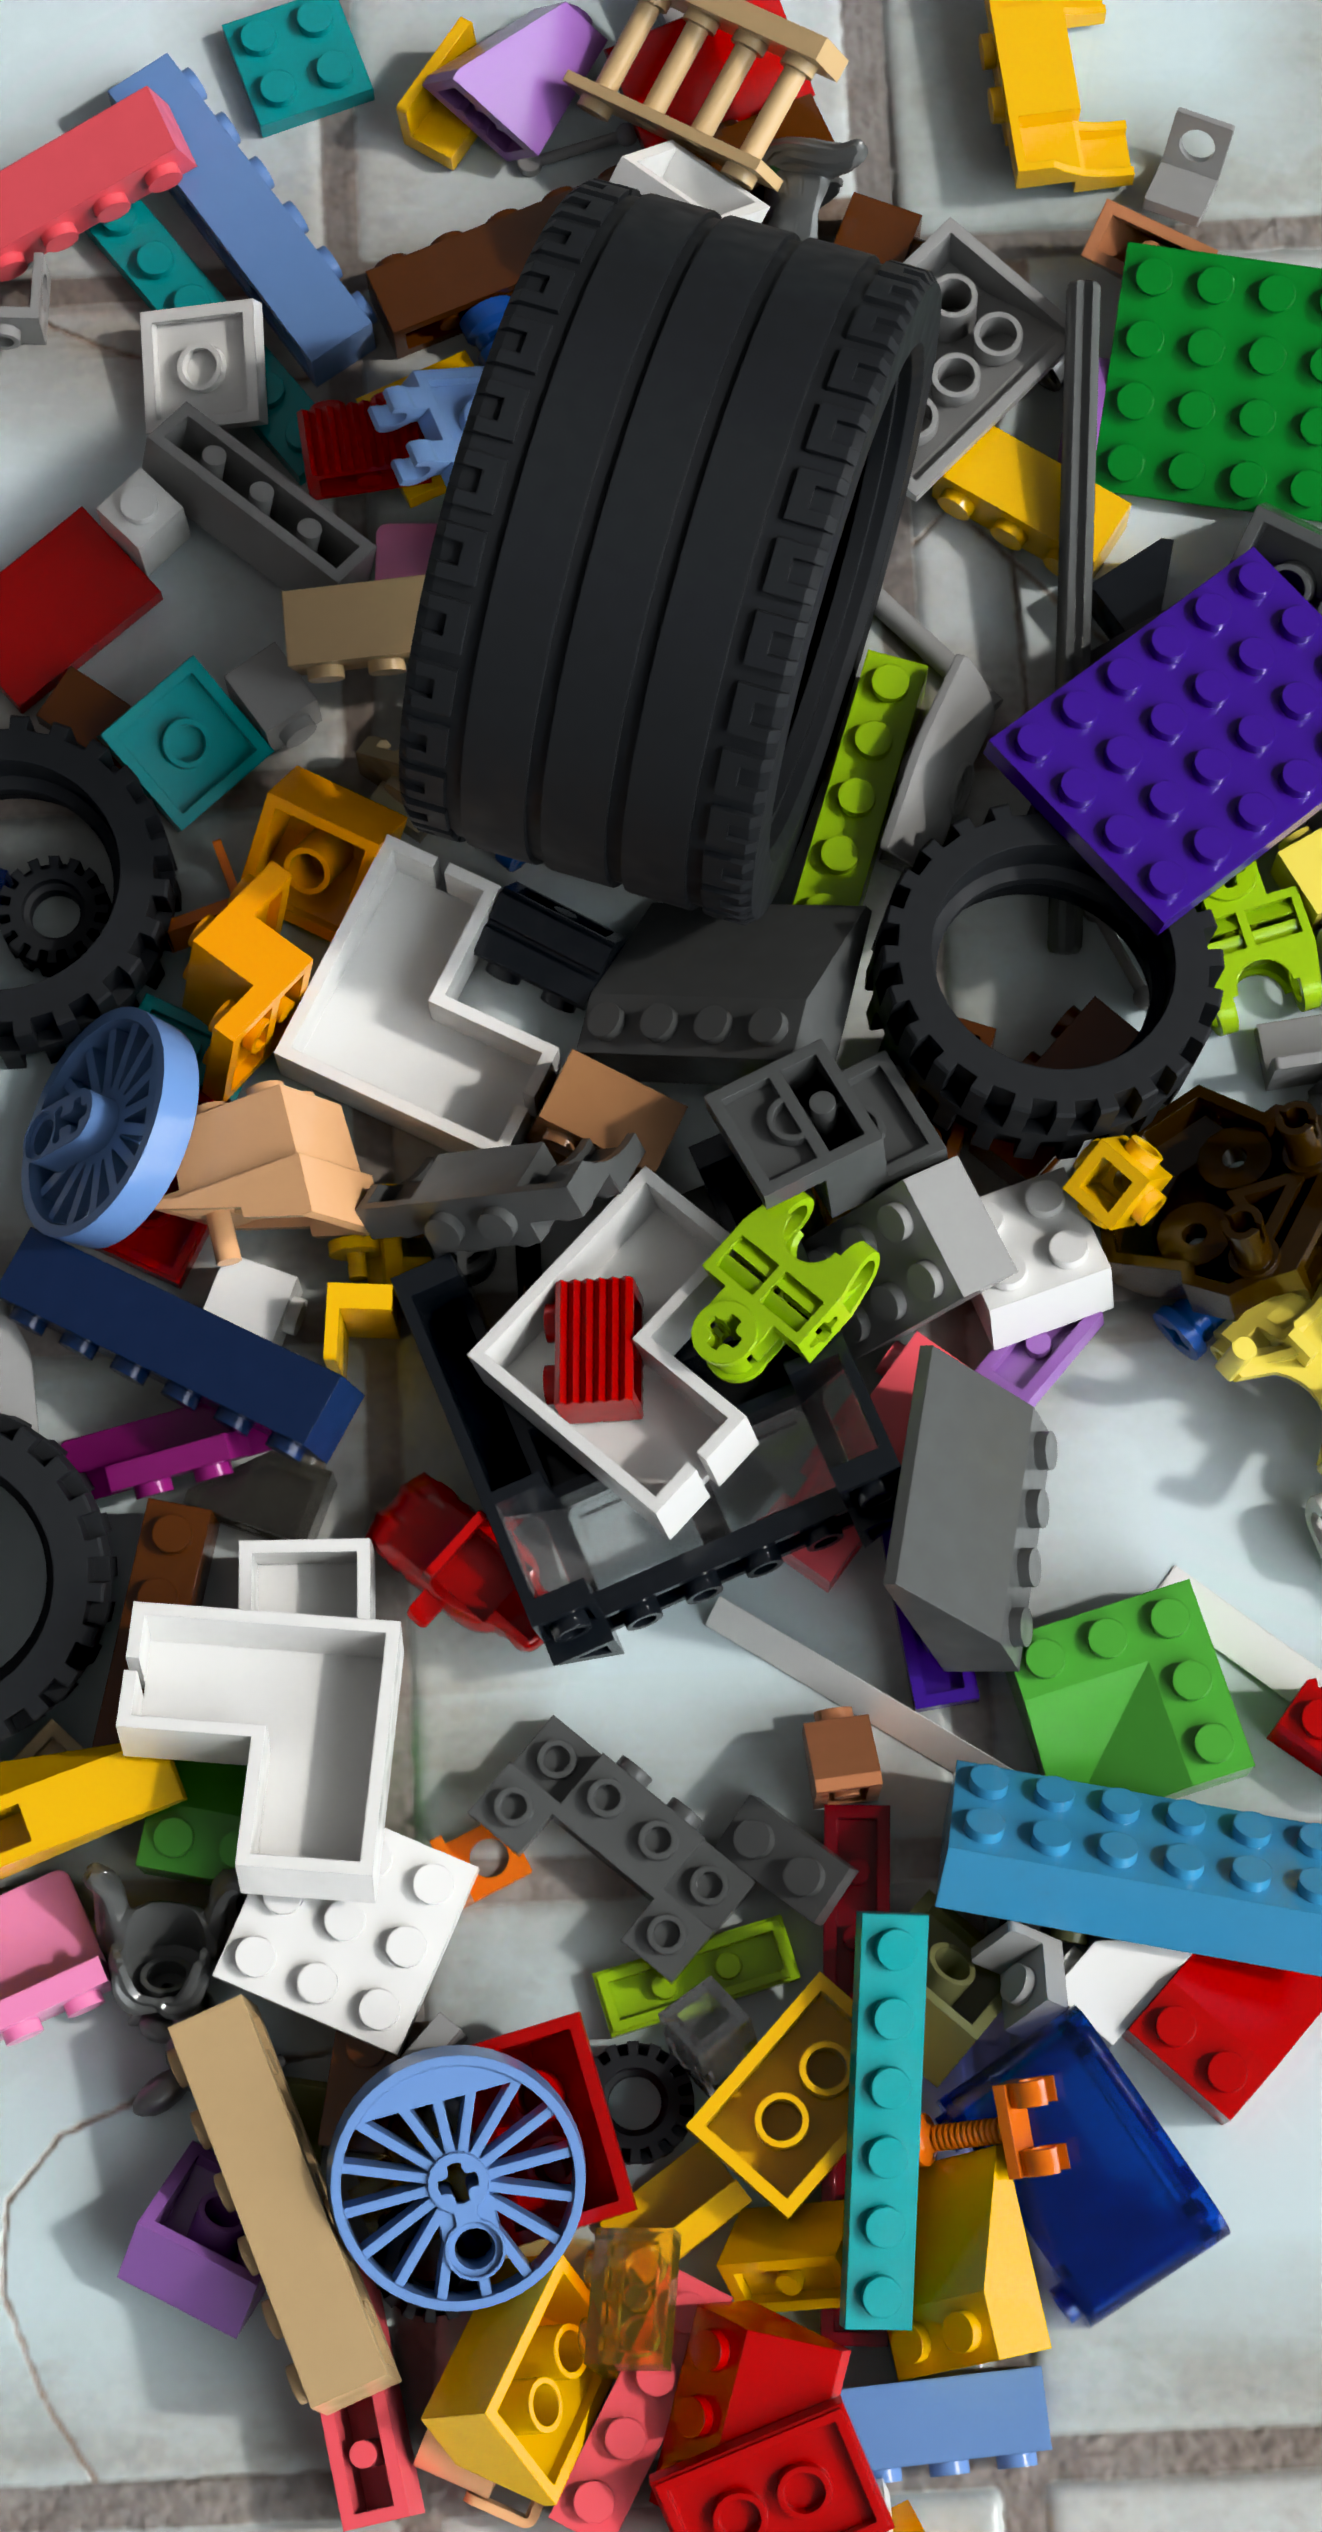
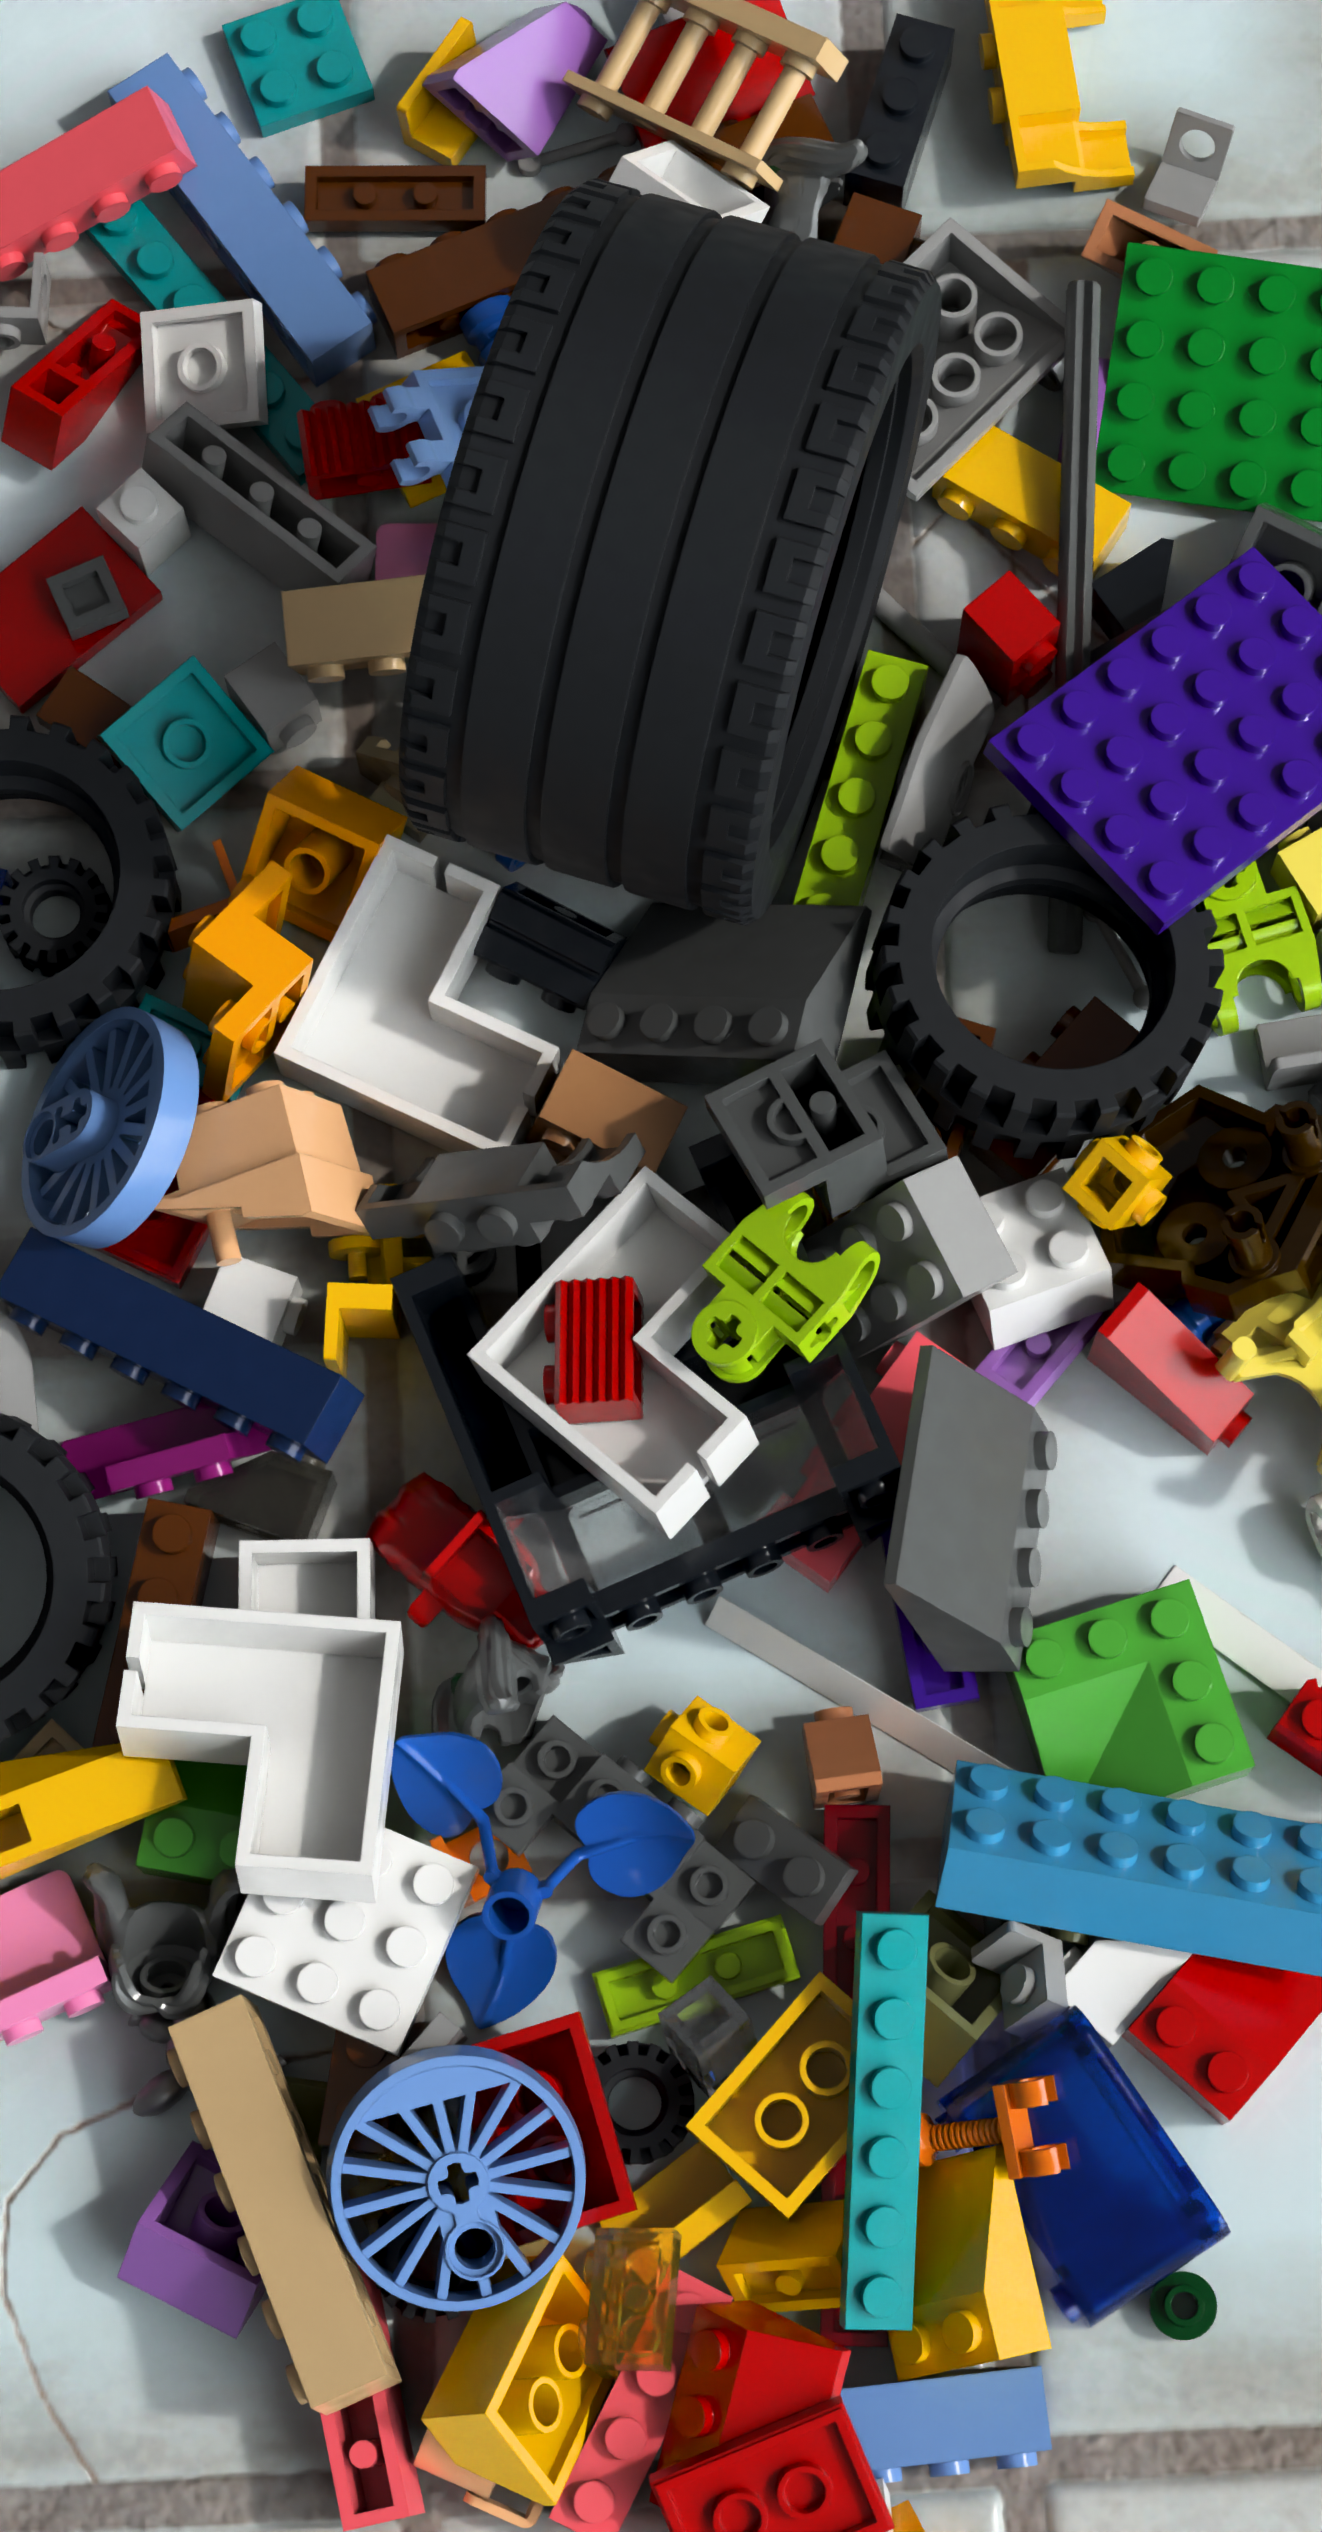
(73, 386): none -> red slope
(87, 598): none -> dark grey plate
(395, 198): none -> reddish brown plate
(497, 1689): none -> dark grey hair
(500, 1953): none -> blue plant
(700, 1754): none -> yellow brick
(901, 110): none -> black brick
(1009, 639): none -> red brick
(1167, 2321): none -> dark green plate
(1170, 1371): none -> slope

